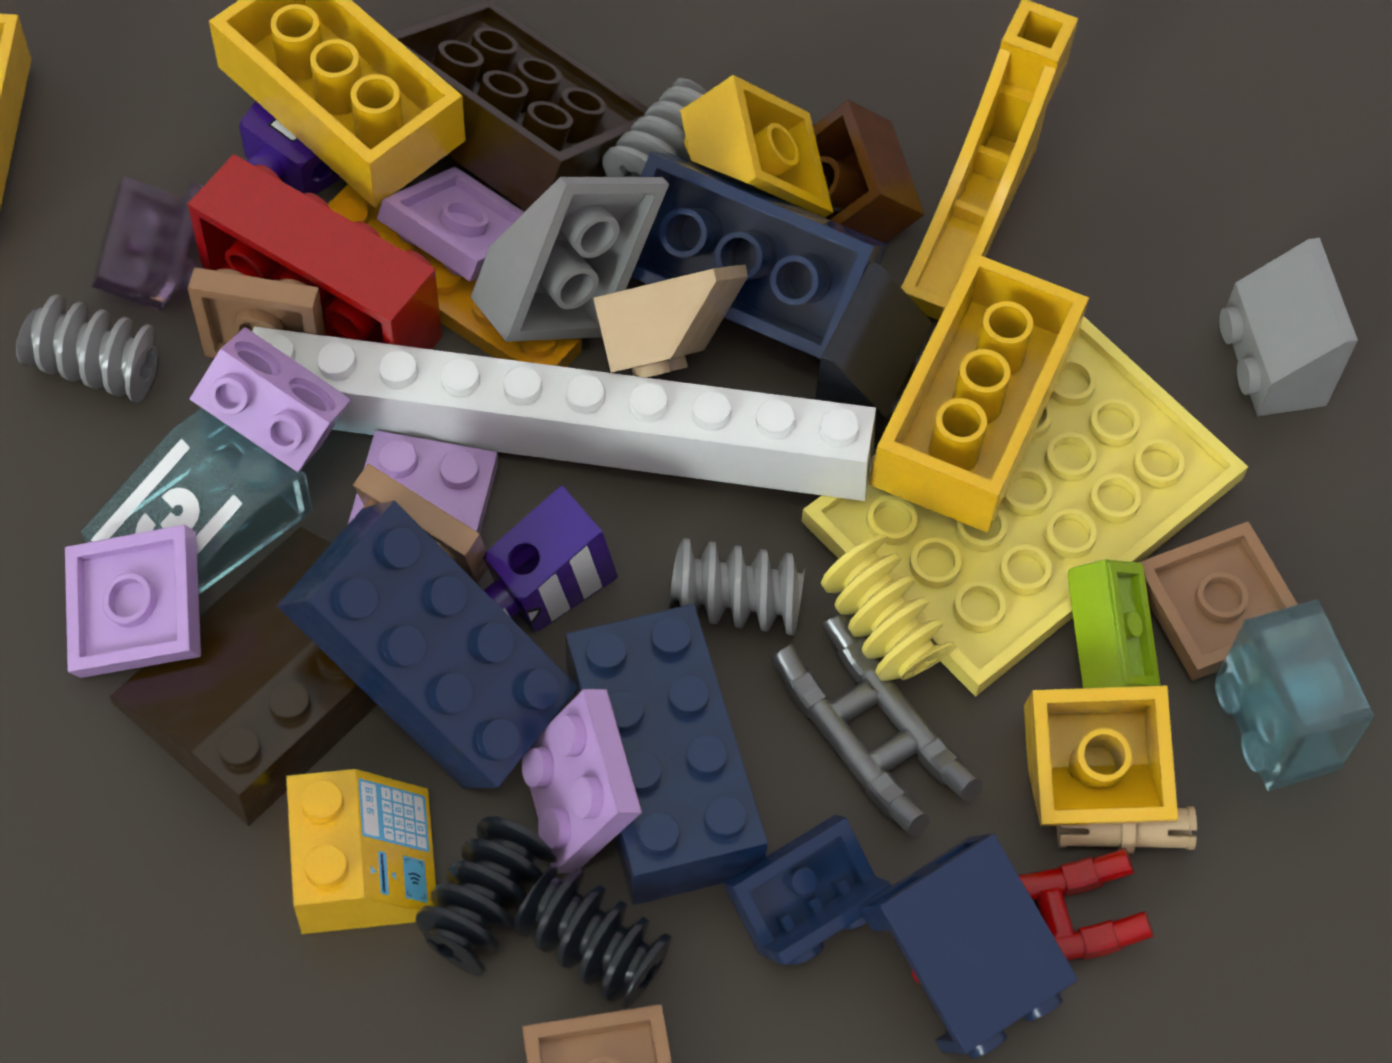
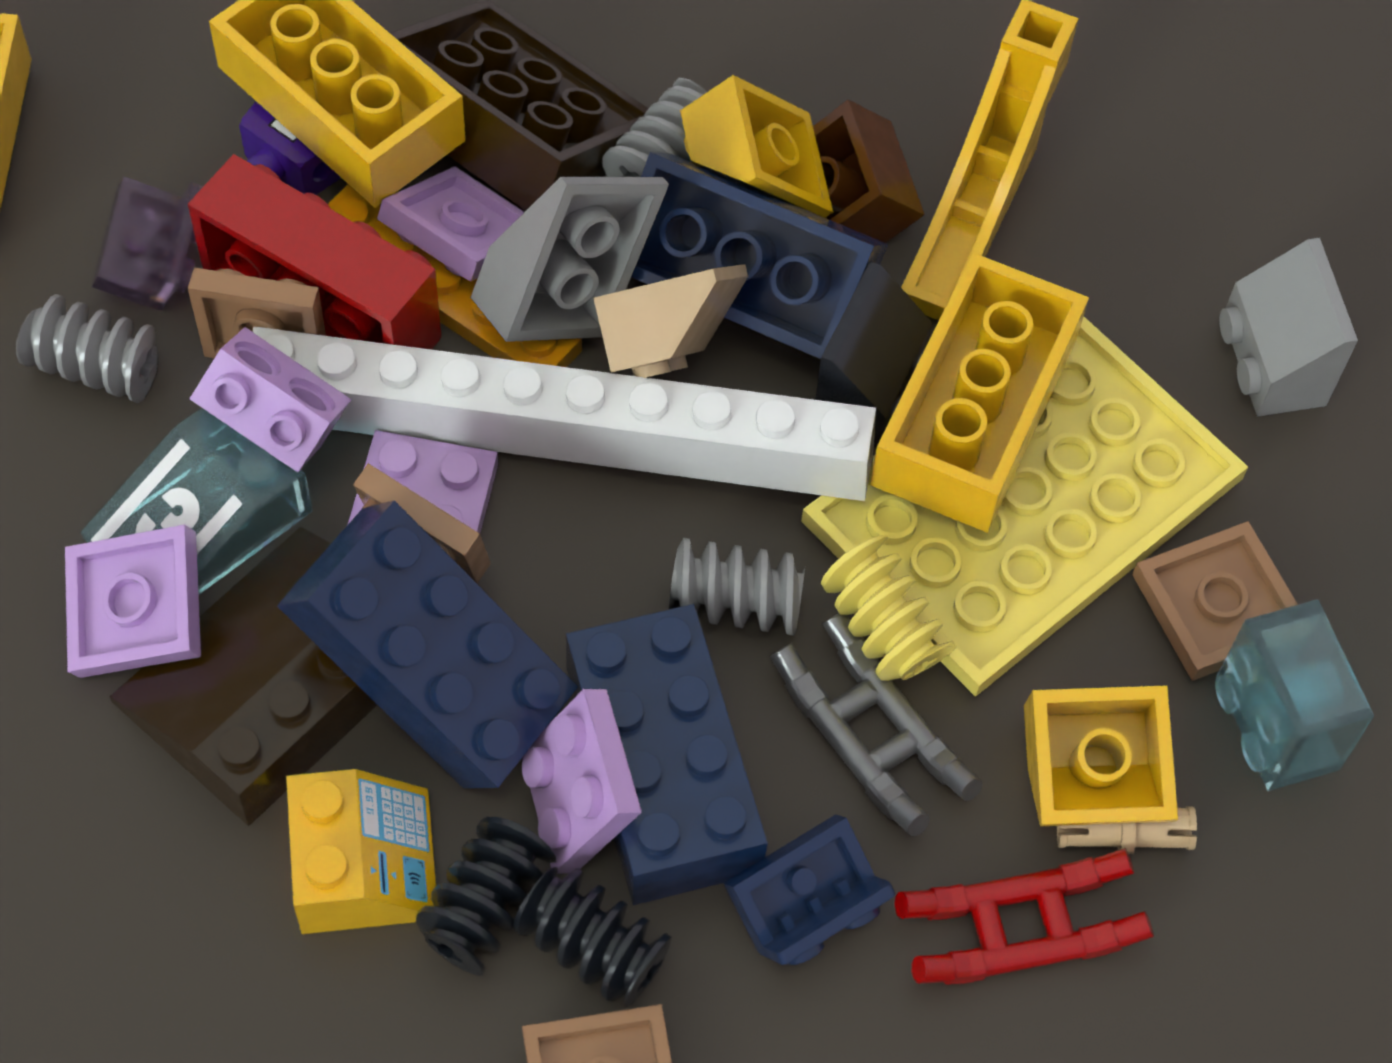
(549, 562): dark purple torso -> none
(974, 944): dark blue panel -> none
(1113, 624): lime slope -> none

